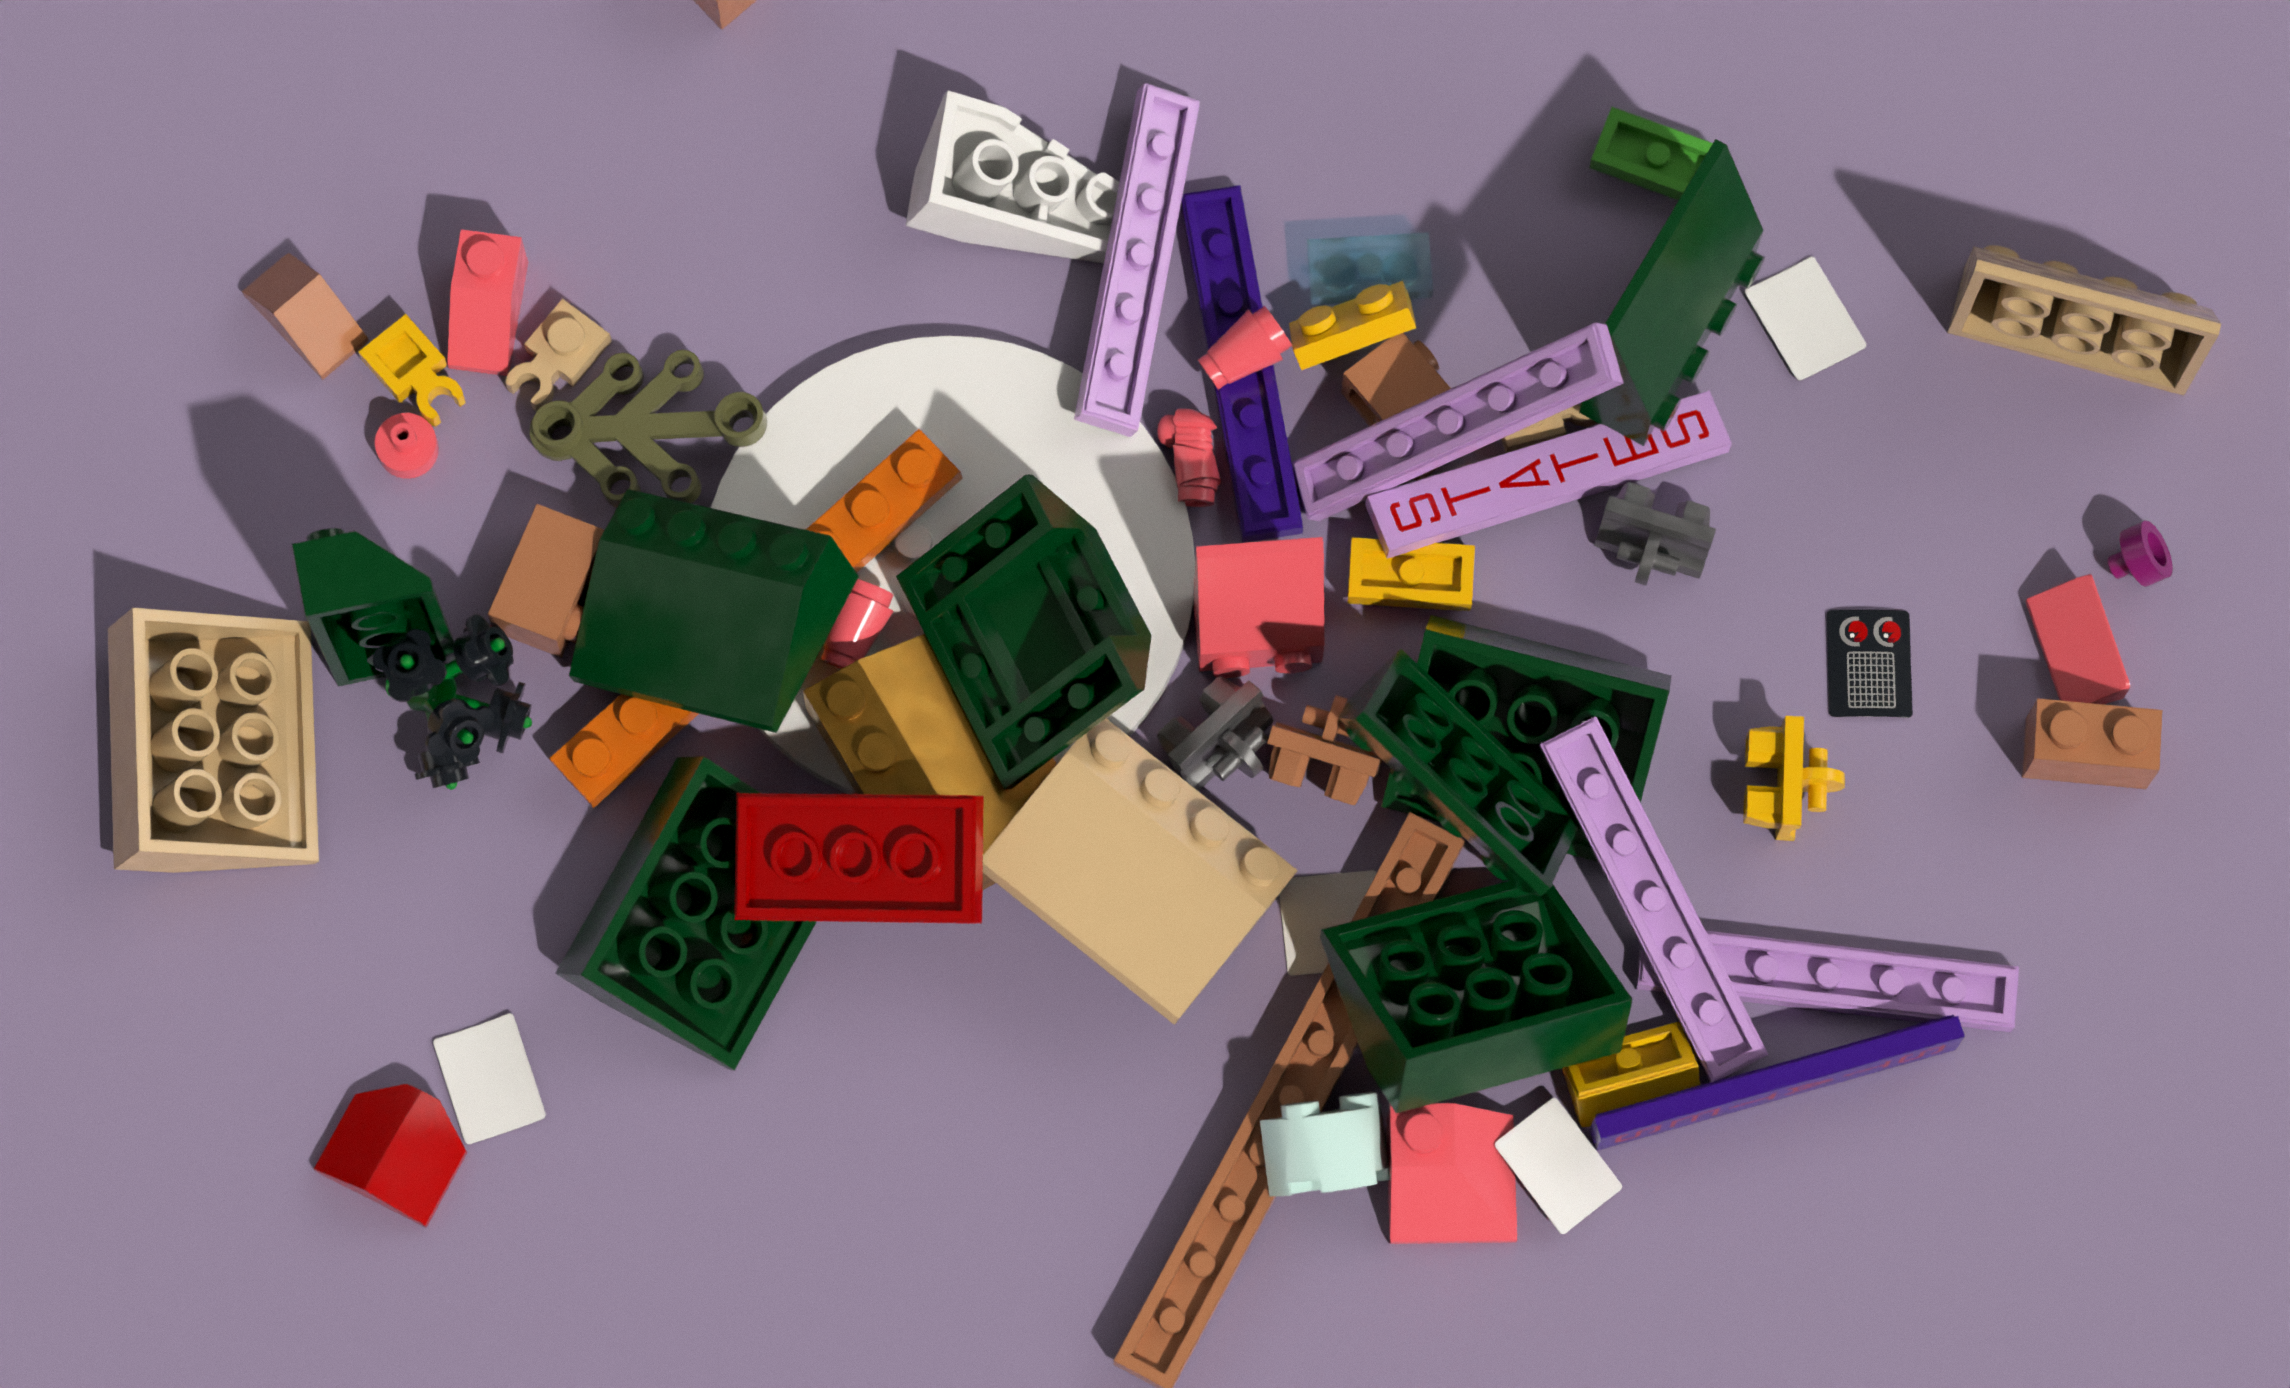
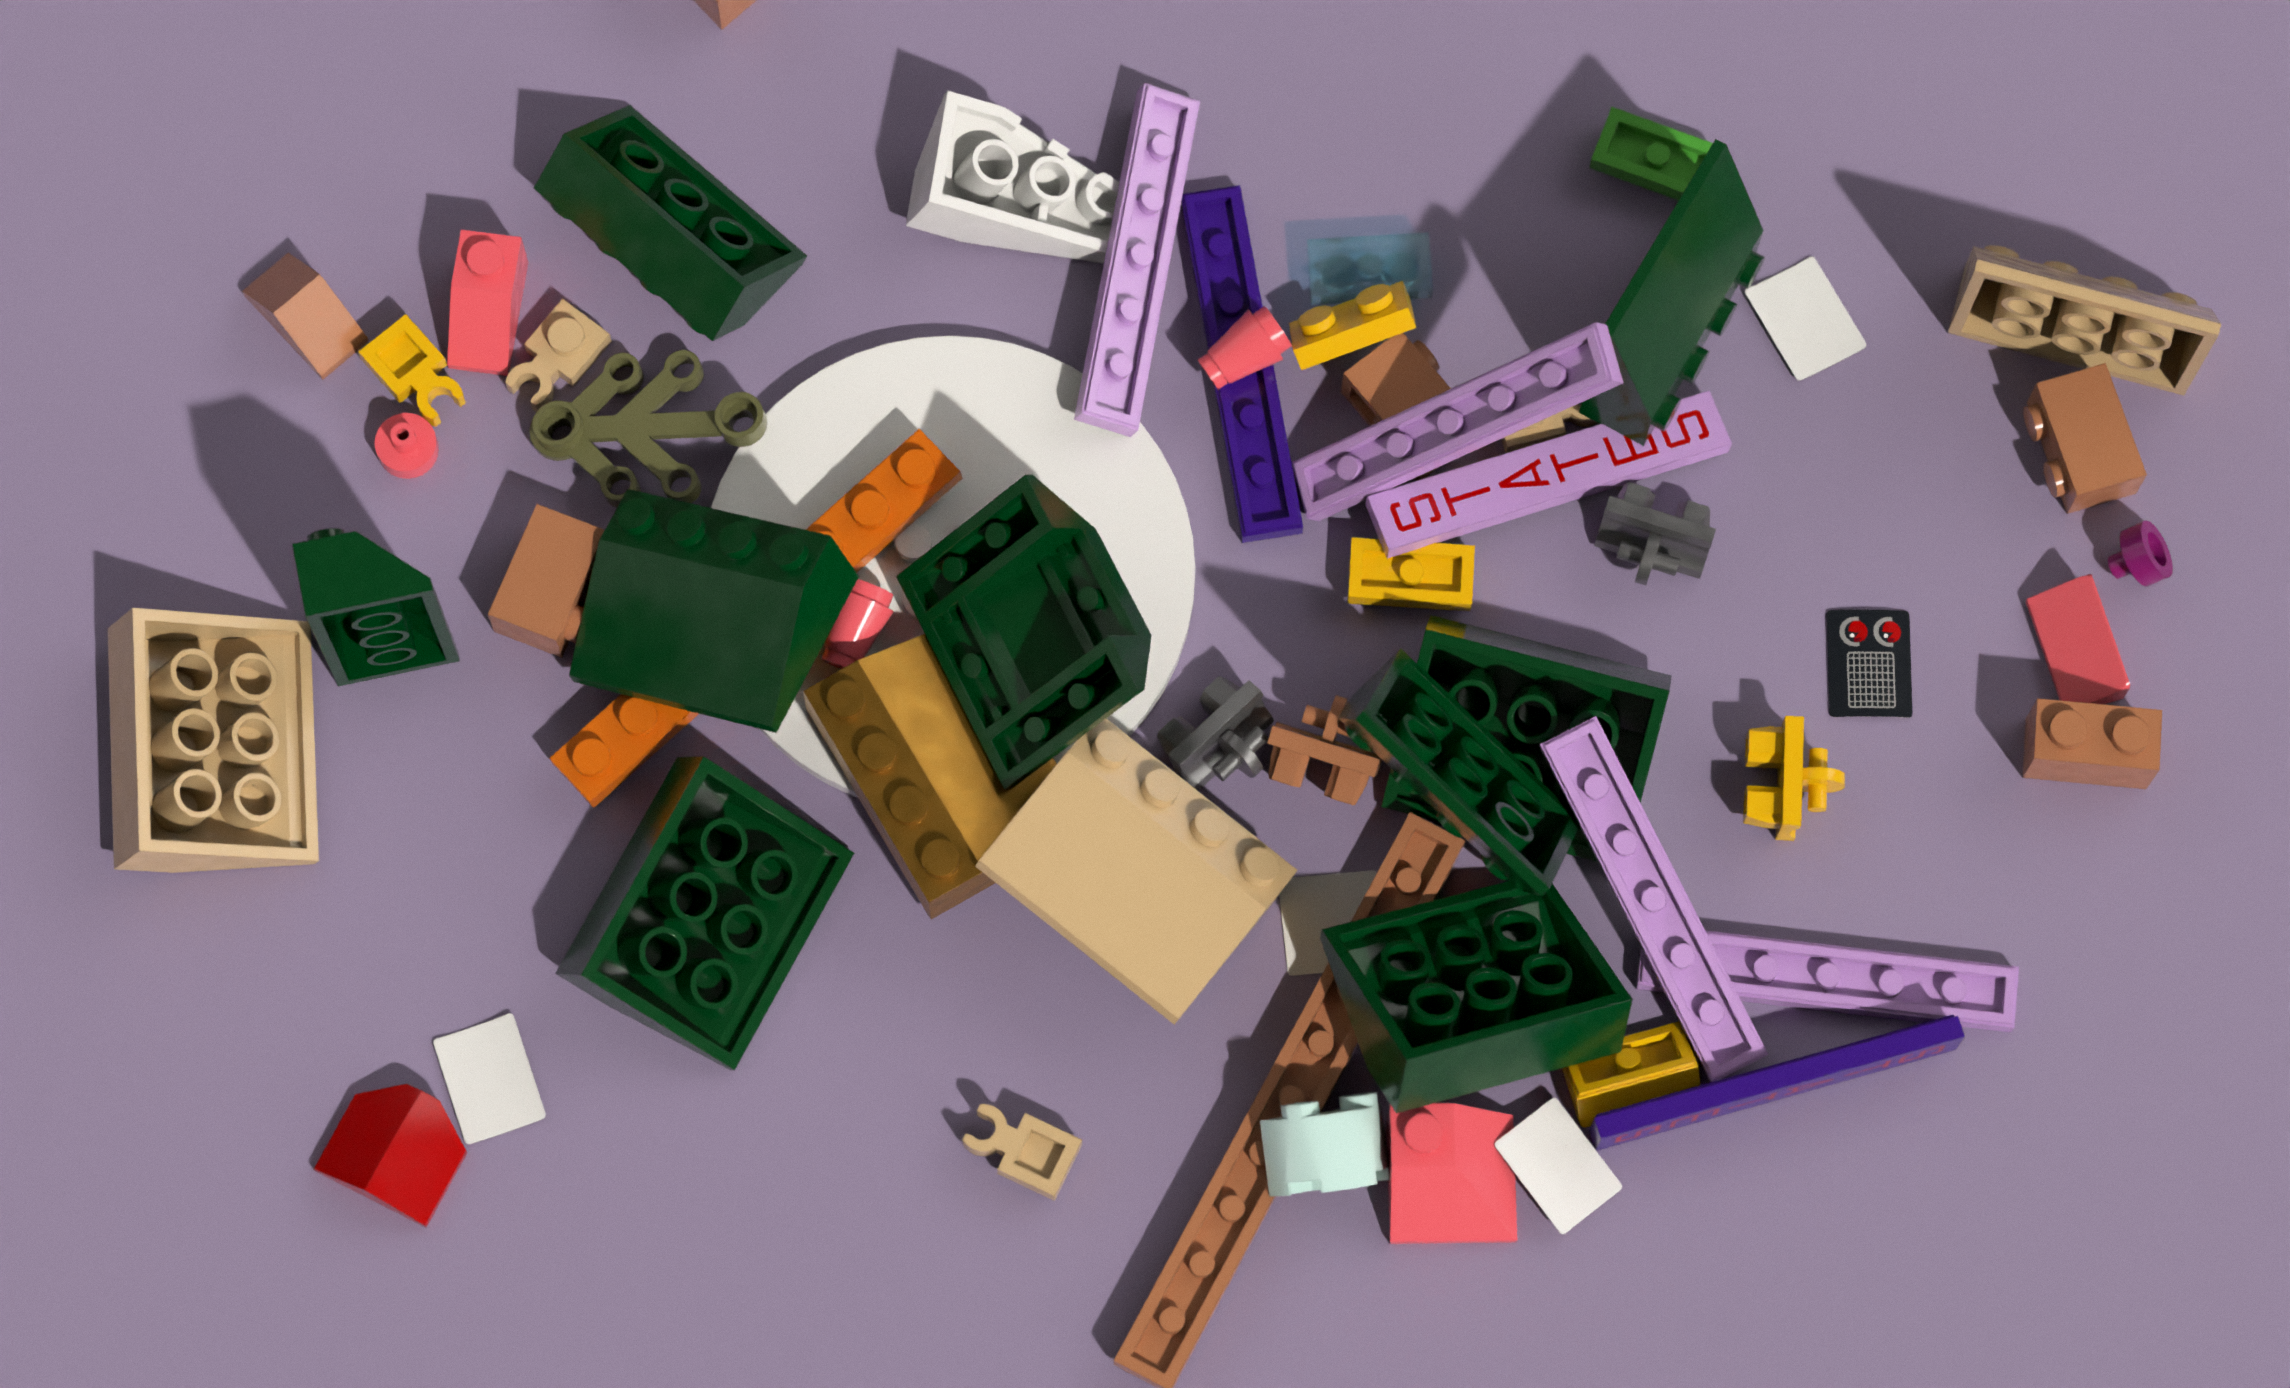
(456, 721): black plant -> none
(668, 221): none -> dark green slope
(859, 858): red tile -> none
(1032, 1154): none -> tan plate
(1194, 460): coral arm -> none
(1259, 606): coral slope -> none
(2084, 439): none -> nougat brick

